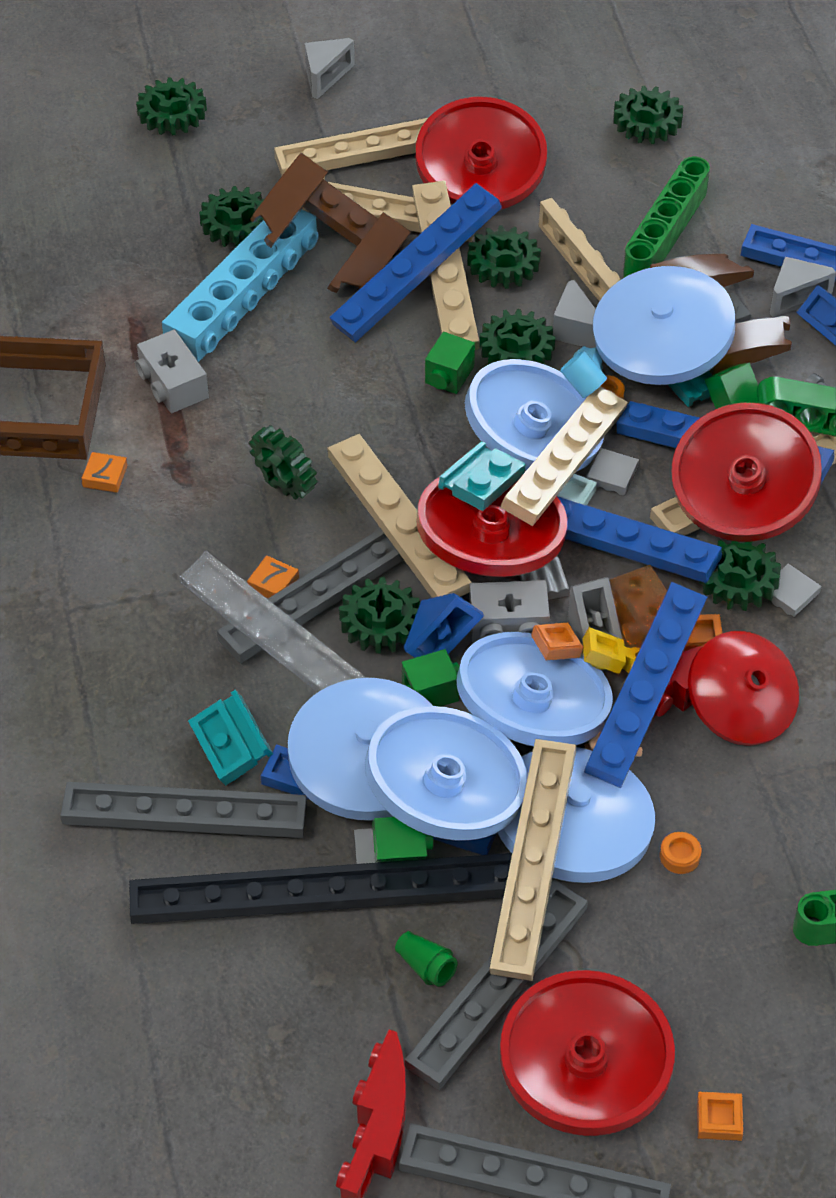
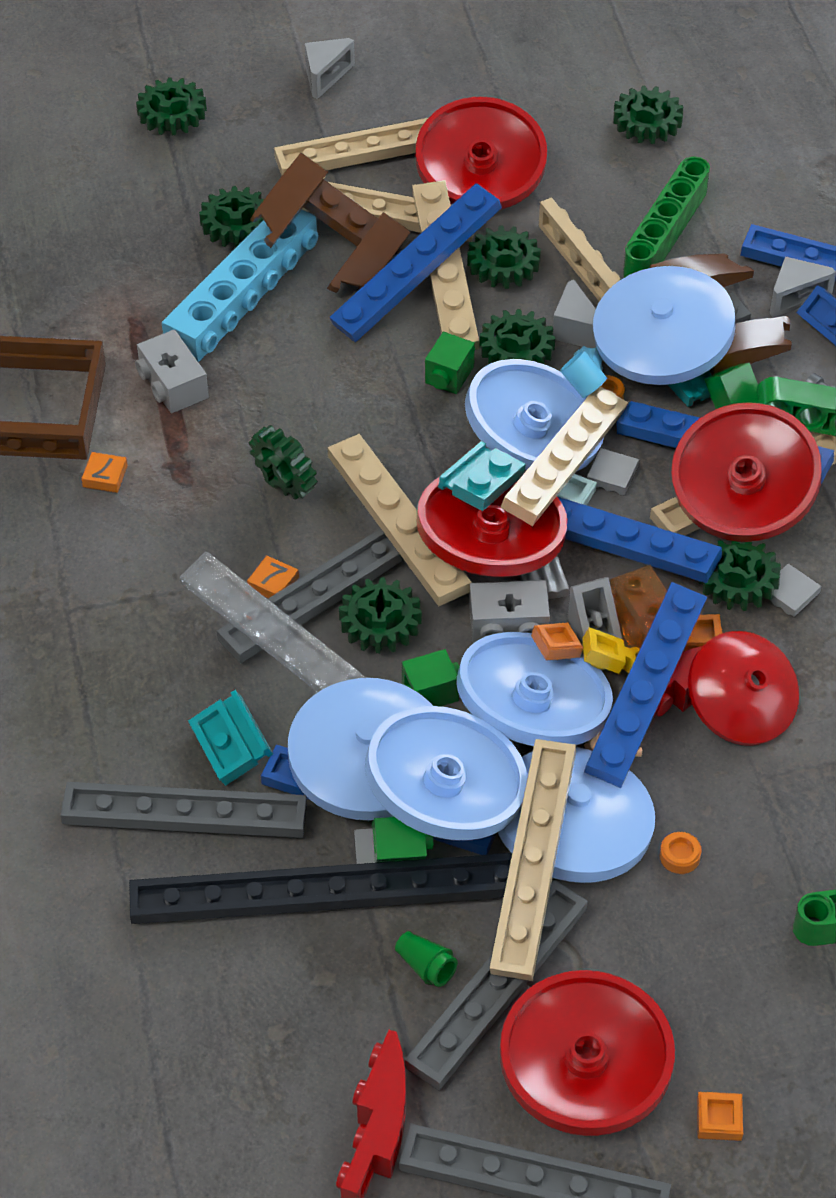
(441, 624): blue slope -> none

